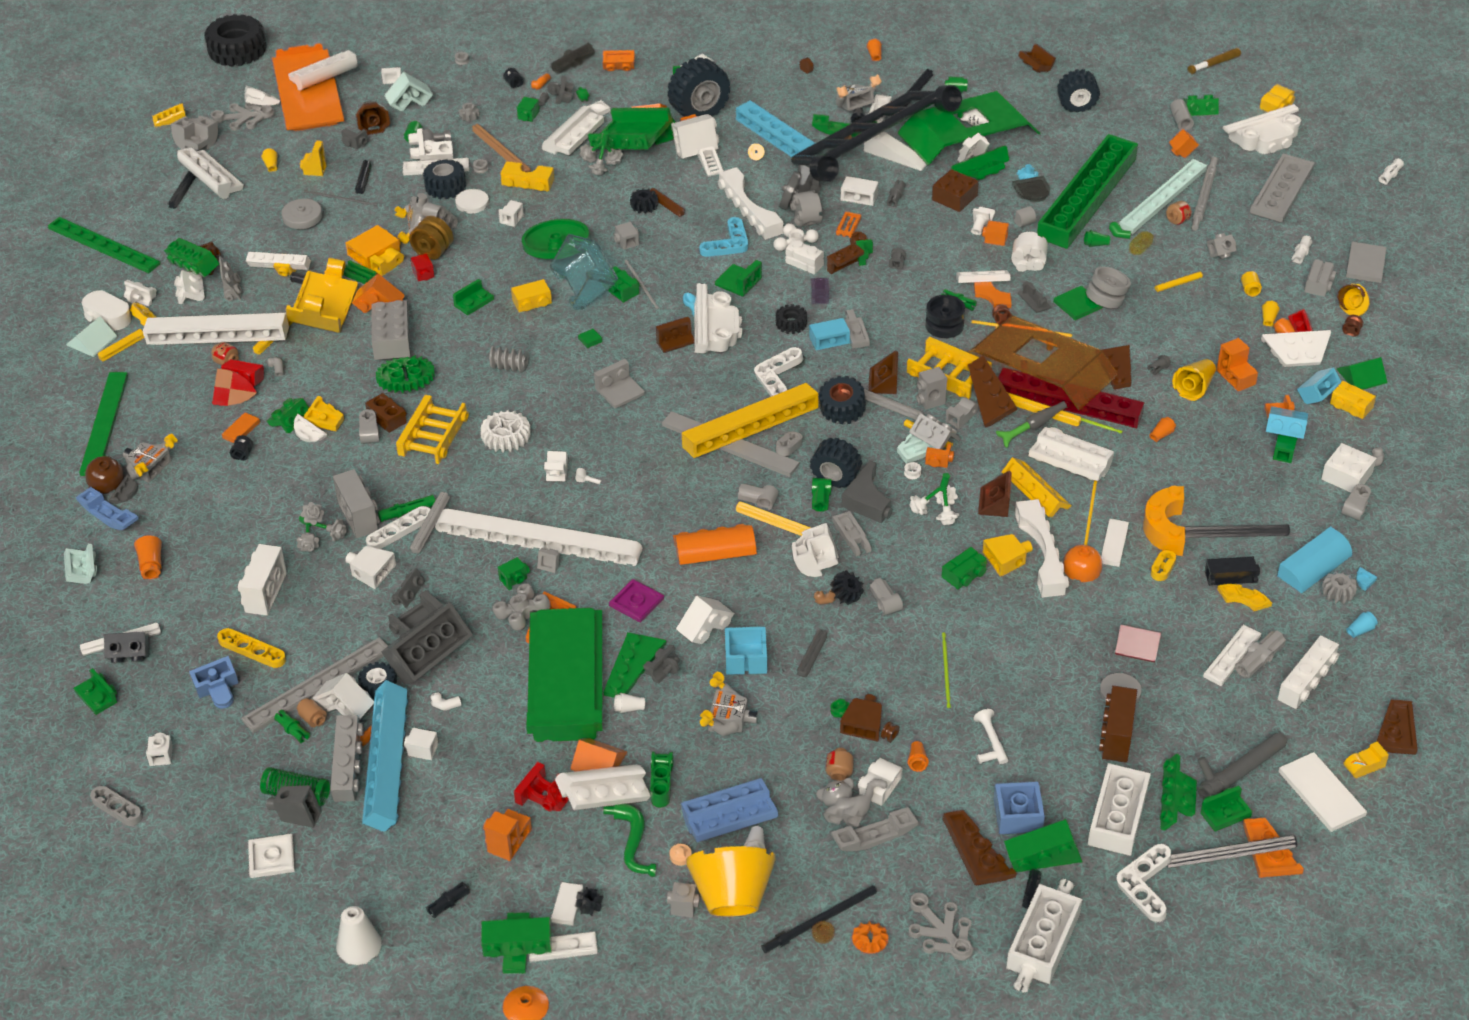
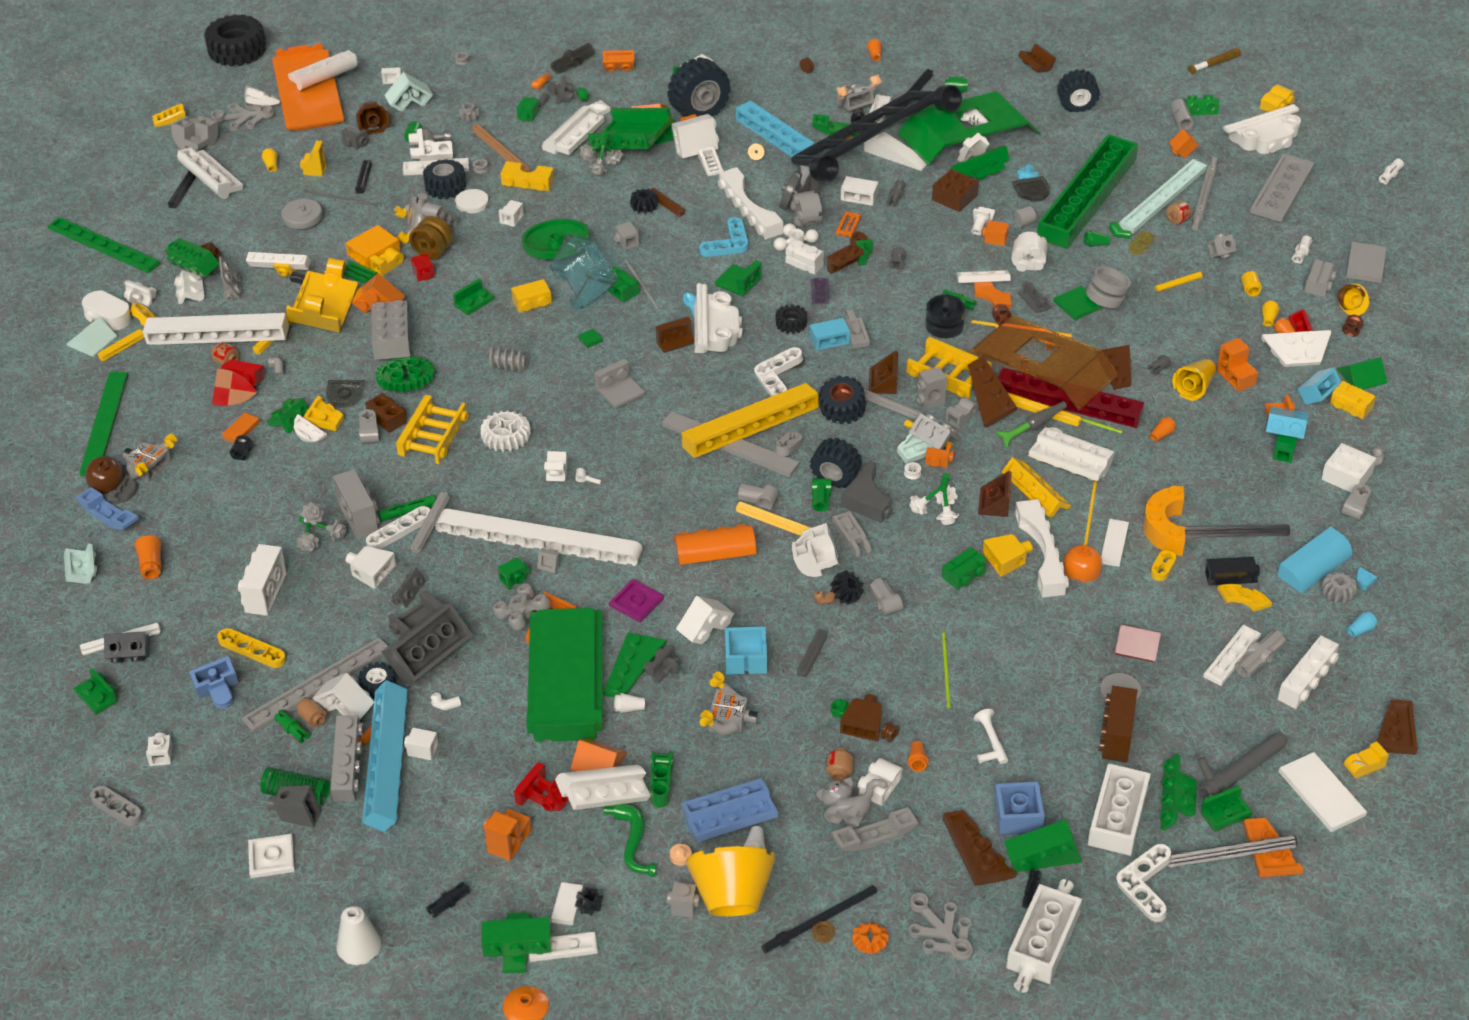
(344, 392): none -> clear smoke tile
(513, 78): black wheel -> none

